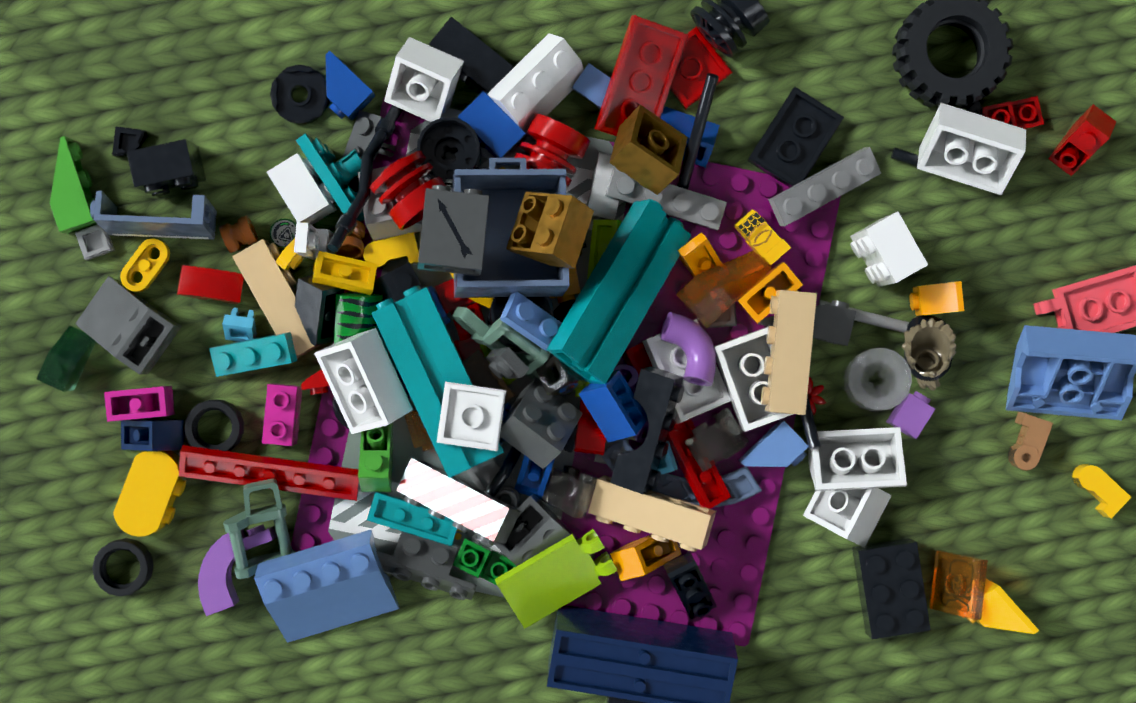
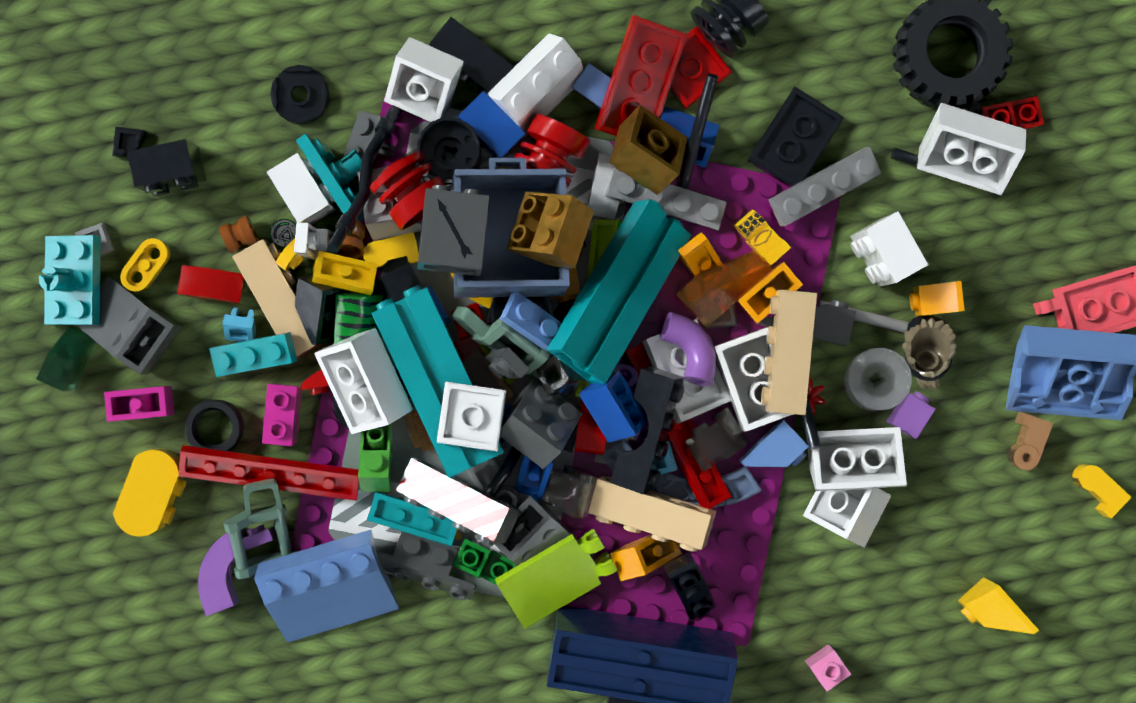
(70, 189): bright green slope -> none
(71, 280): none -> plate
(100, 571): black tyre -> none
(152, 435): dark blue slope -> none
(199, 226): sand blue panel -> none
(345, 89): blue slope -> none
(446, 295): red plate -> none
(827, 667): none -> bright pink brick
(891, 588): black brick -> none
(958, 584): clear orange tile -> none
(1083, 140): red slope -> none

